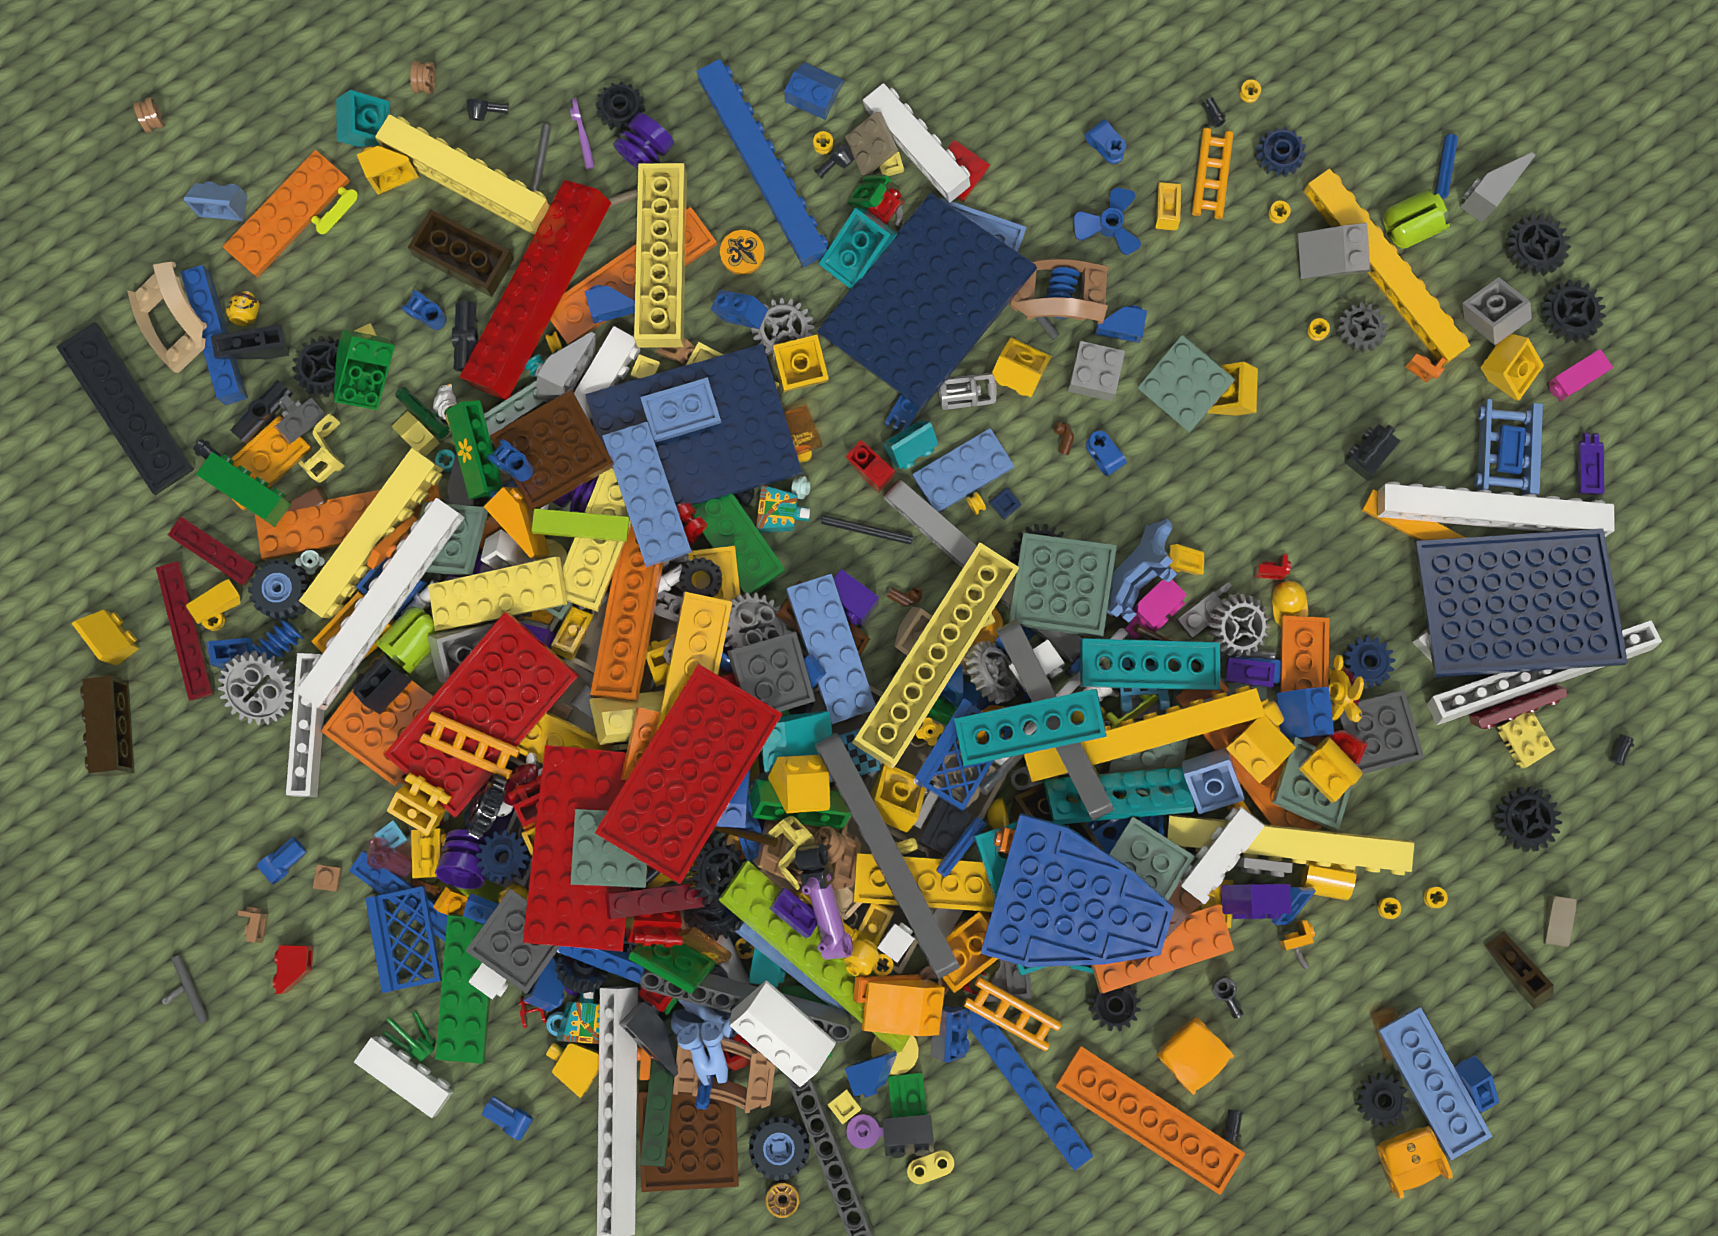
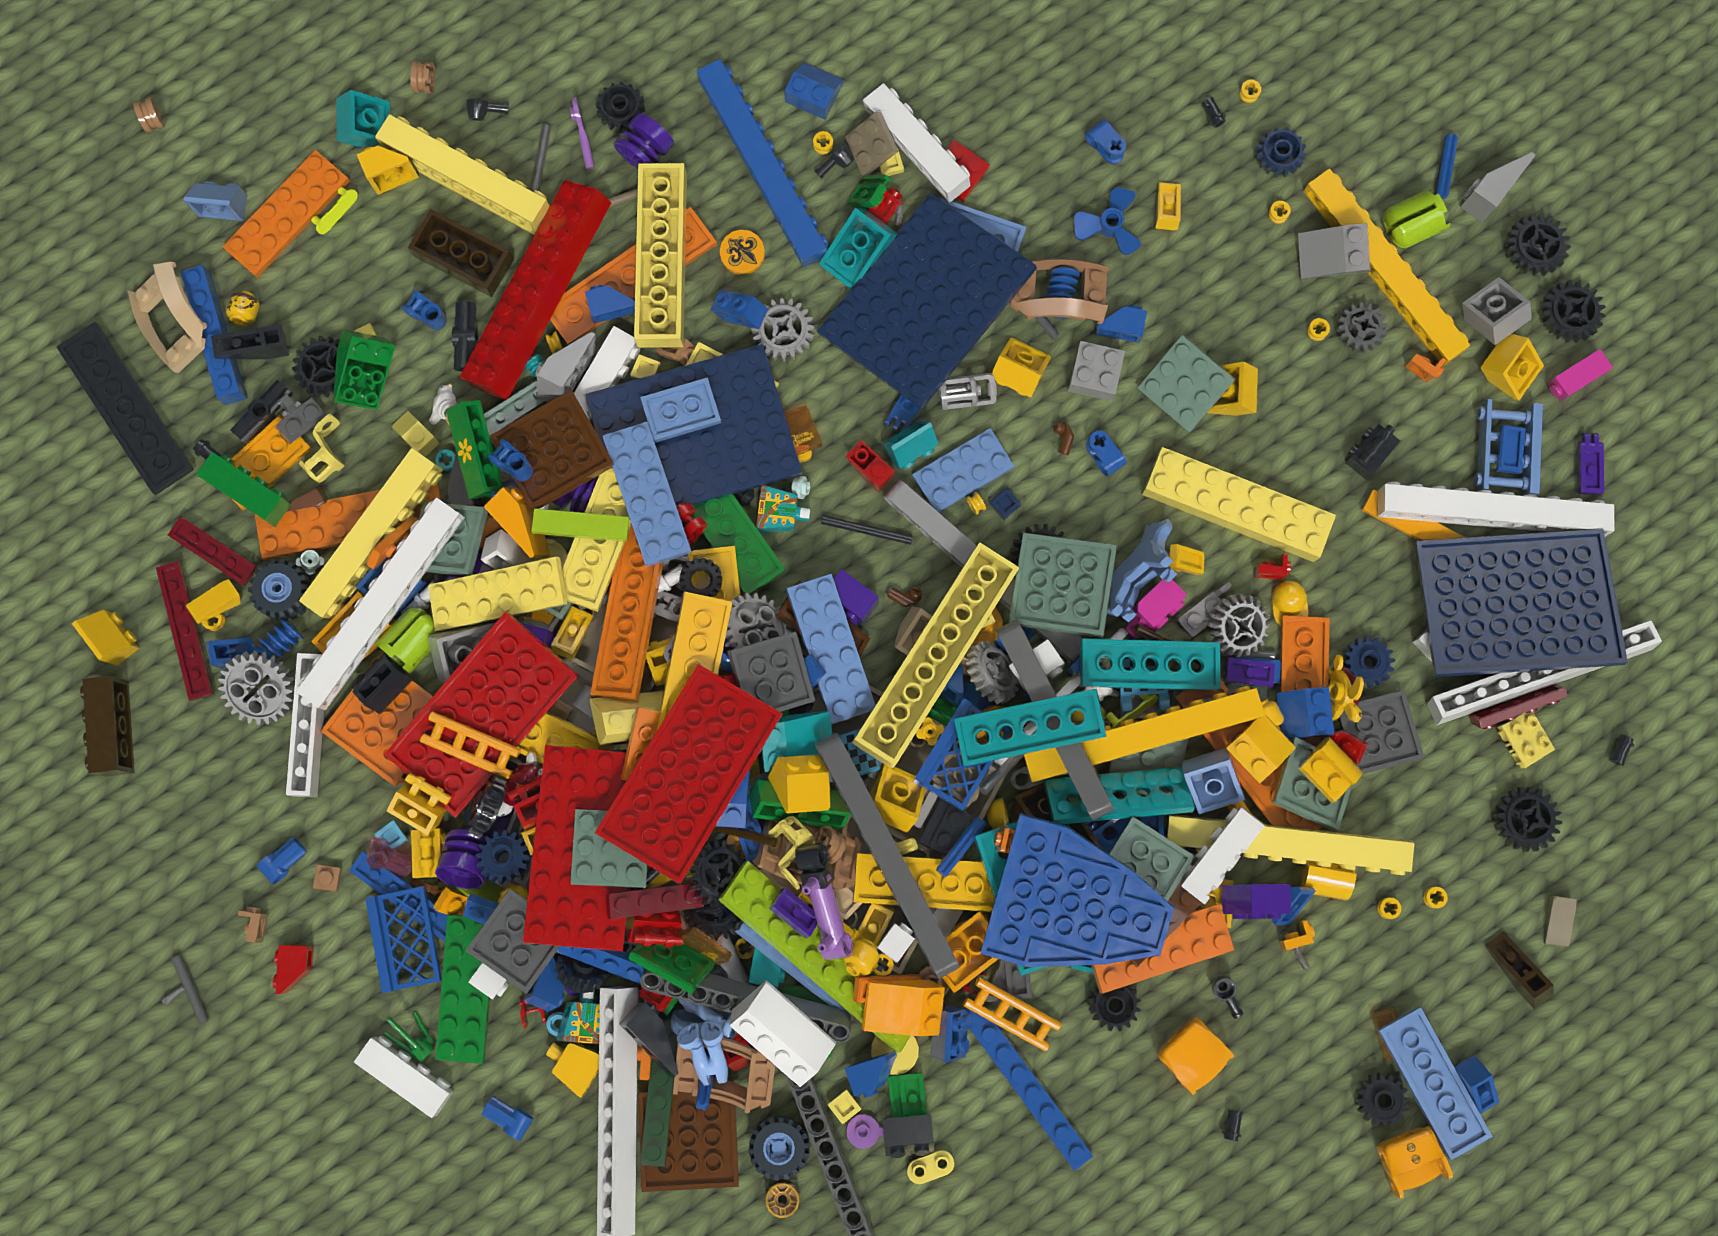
(428, 418): dark green pin -> none
(800, 363): yellow slope -> none
(1150, 1120): orange plate -> none
(1204, 162): light orange bar -> none
(1239, 505): none -> light yellow brick
(1271, 868): light grey plate -> none

